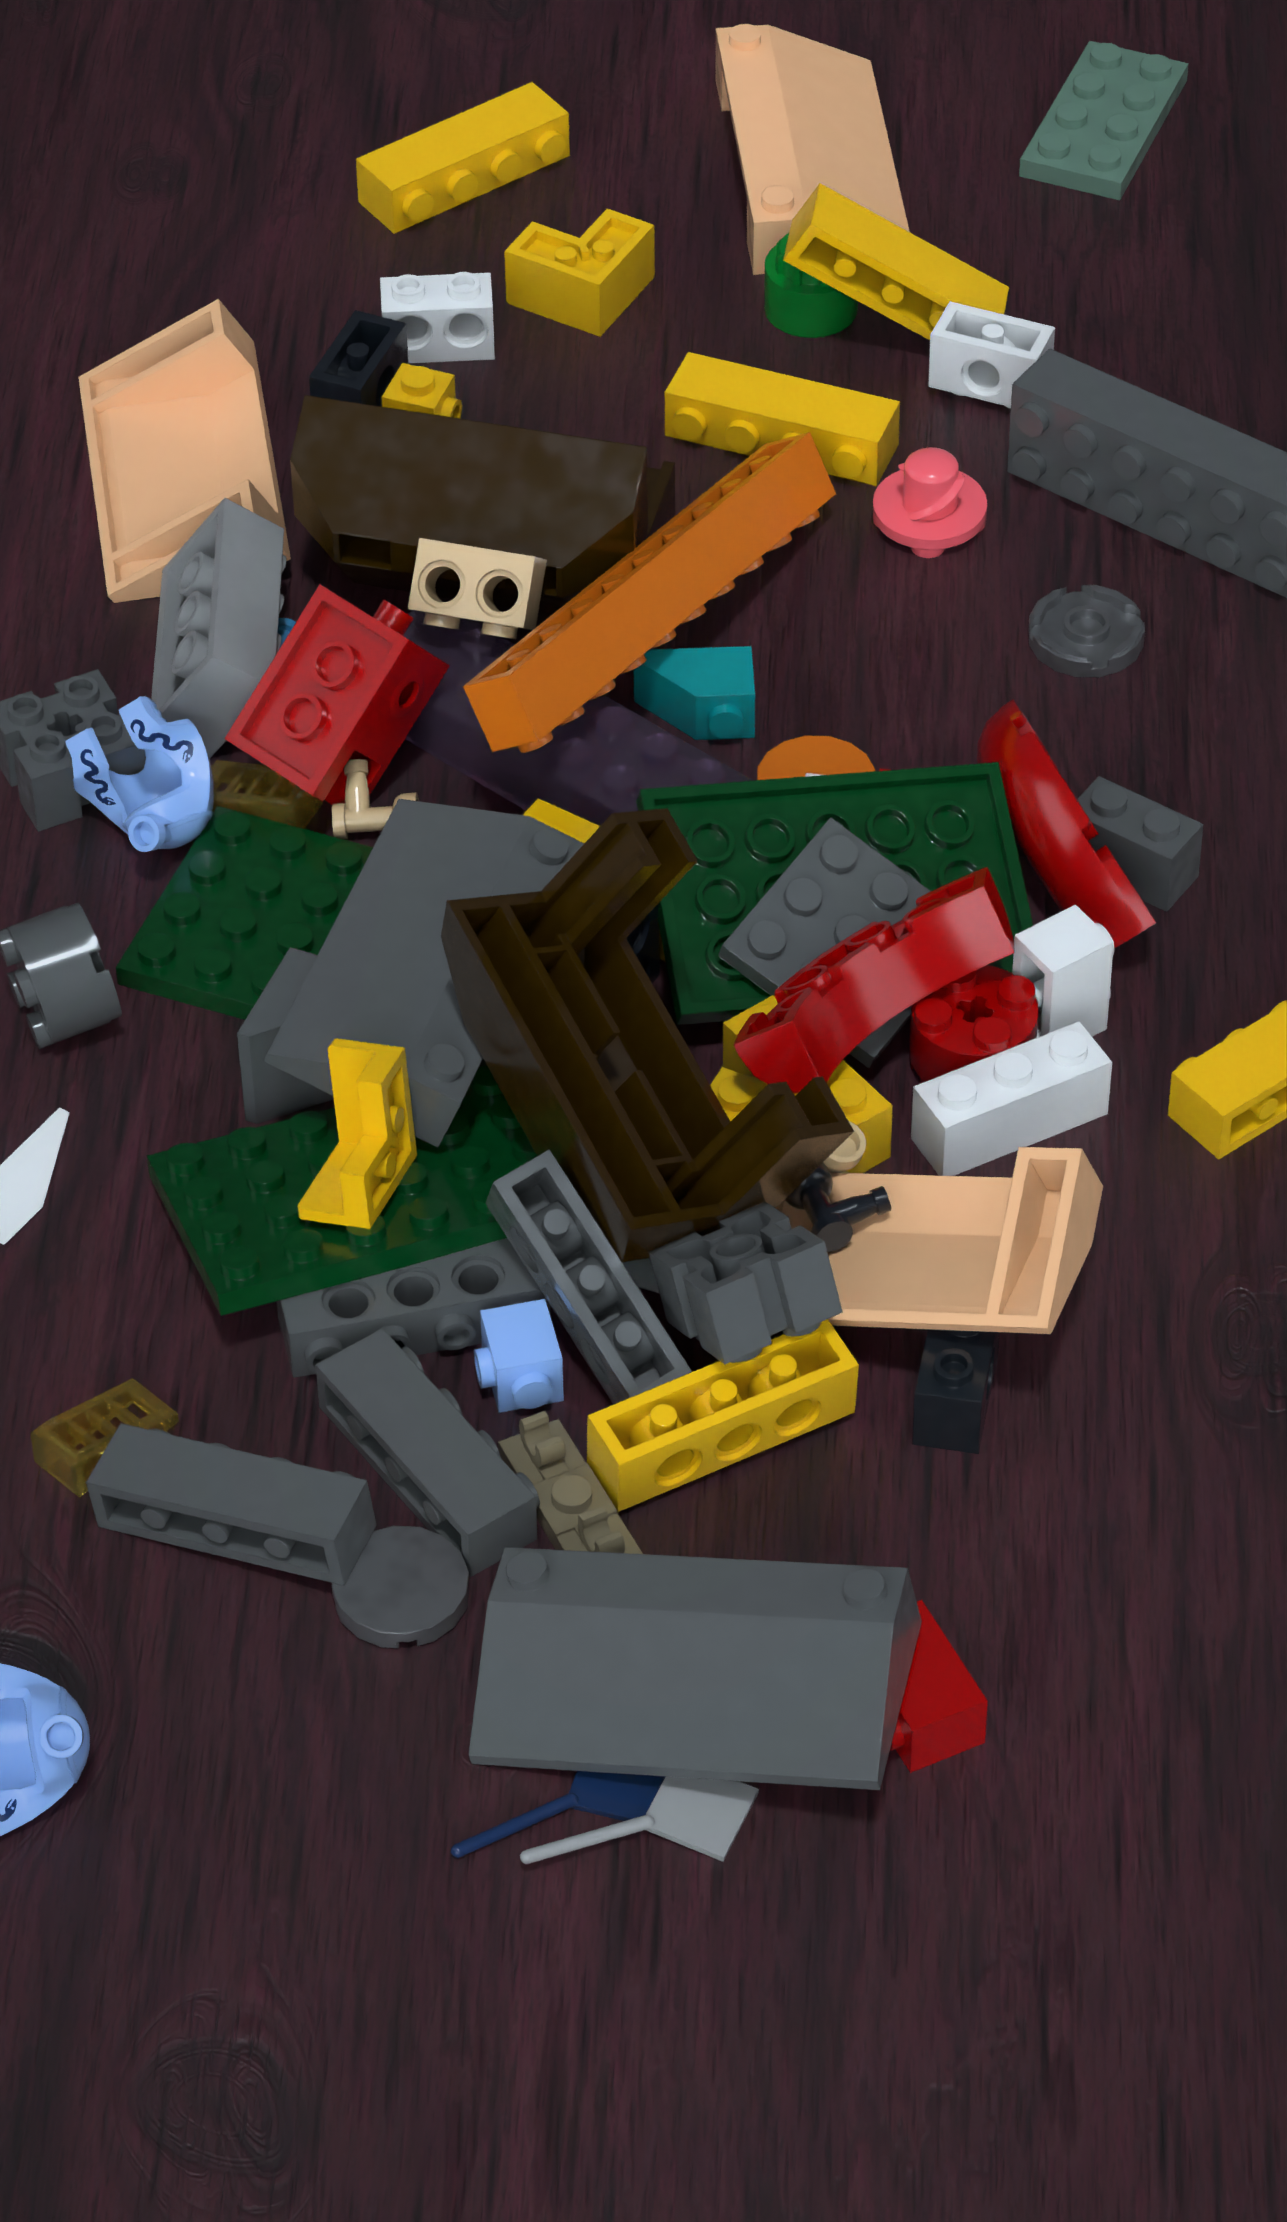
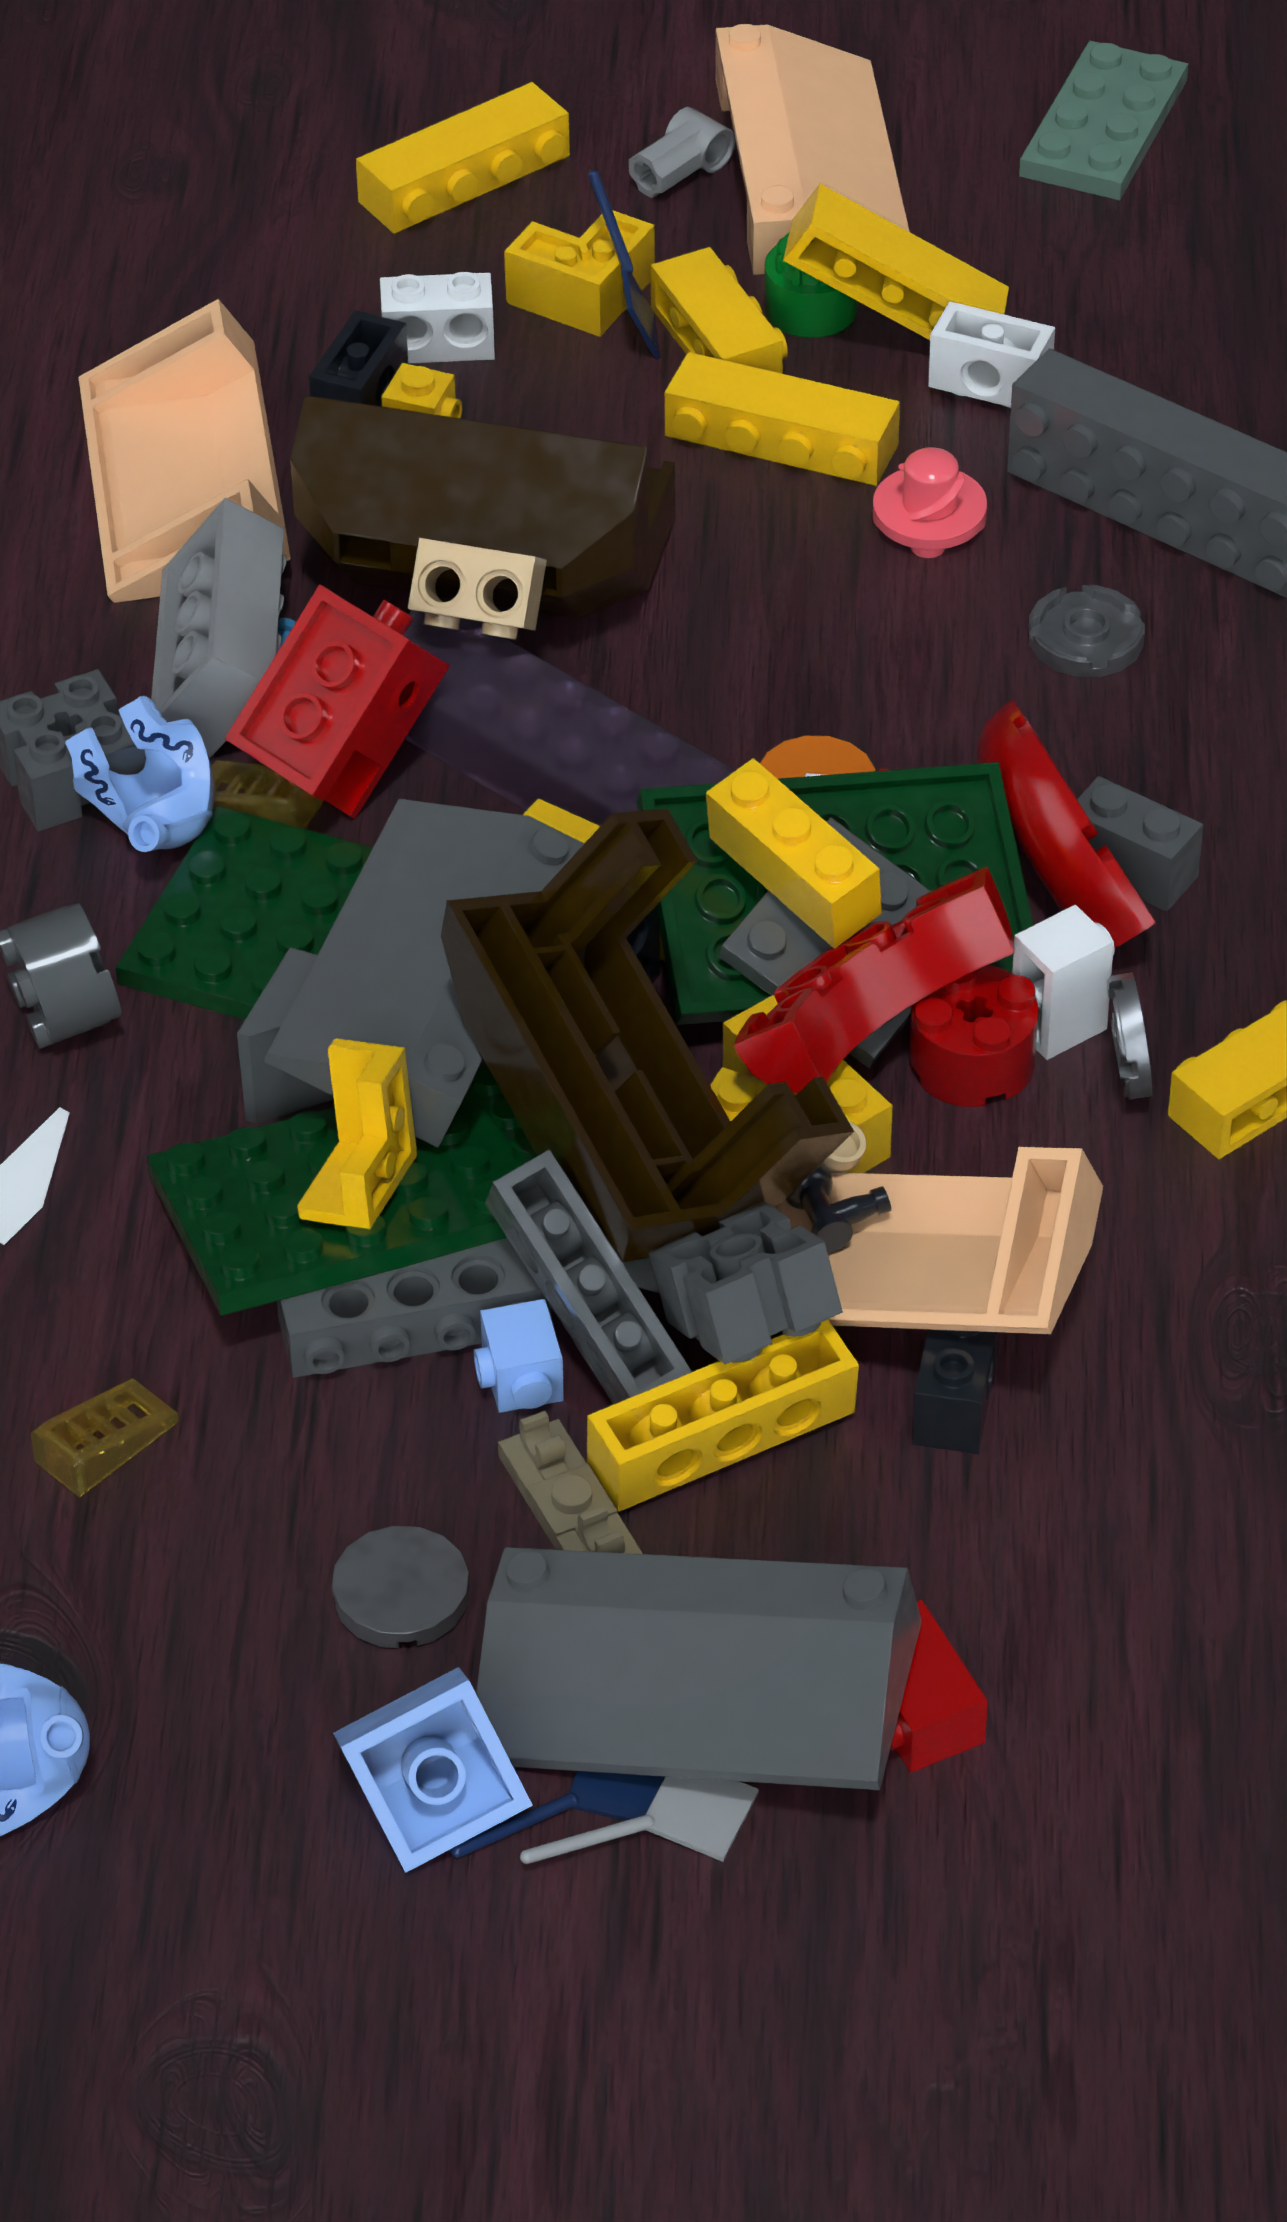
(232, 1503): dark grey brick -> none
(356, 813): tan piece -> none
(427, 1449): dark grey brick -> none
(432, 1769): none -> light blue slope
(635, 300): none -> dark blue piece
(648, 595): orange brick -> none
(688, 144): none -> light grey piece
(700, 690): teal slope -> none
(712, 313): none -> yellow brick
(794, 853): none -> yellow brick
(1011, 1100): white brick -> none
(1129, 1036): none -> flat silver tile

